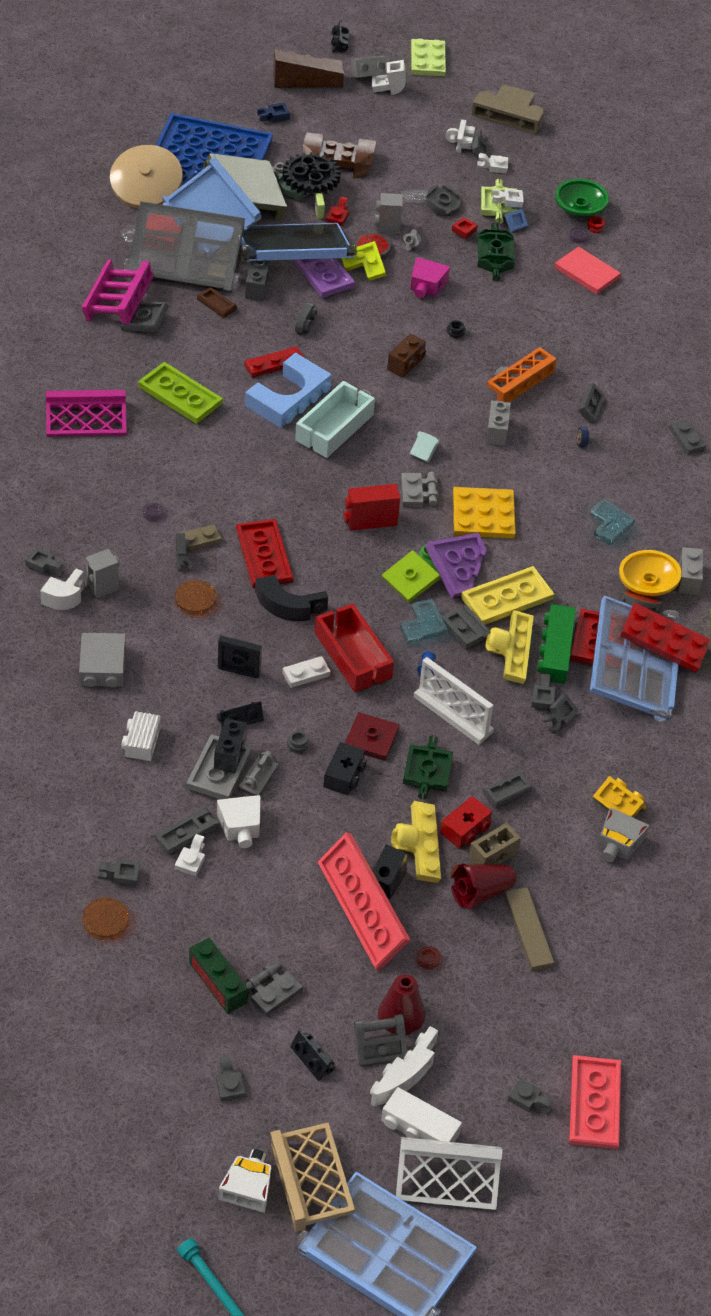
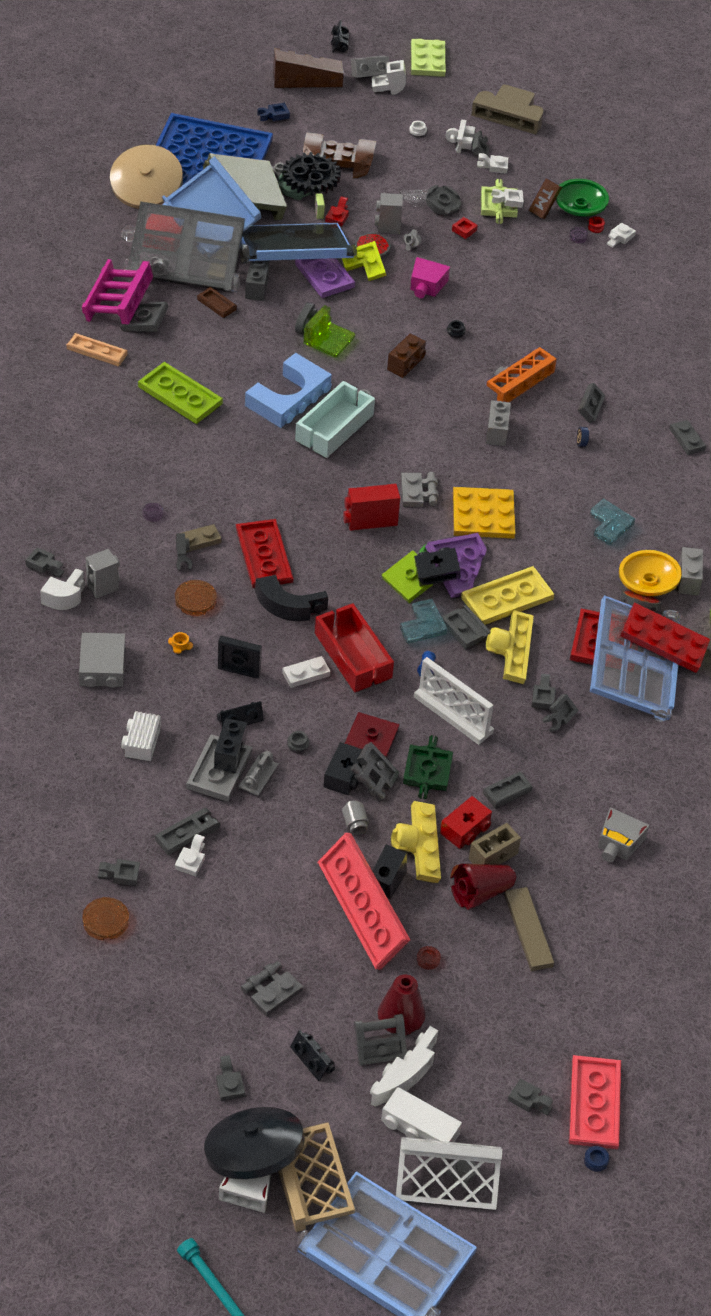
(86, 401): dark pink fence -> none
(97, 349): none -> light nougat tile
(156, 269): none -> light grey plate
(178, 638): none -> light orange plate
(218, 975): dark green brick -> none
(240, 818): white torso -> none
(254, 1143): none -> black dish
(270, 362): red plate -> none
(325, 335): none -> clear neon green bracket
(355, 817): none -> light grey brick
(379, 767): none -> flat silver plate
(418, 128): none -> white plate
(424, 446): light aqua tile -> none
(429, 573): none -> black brick
(495, 258): dark green plate -> none
(516, 220): medium blue tile -> none
(545, 198): none -> reddish brown tile
(557, 643): green brick -> none
(587, 270): coral tile -> none
(596, 1158): none -> dark blue tile
(617, 796): yellow bracket -> none
(621, 233): none -> white plate

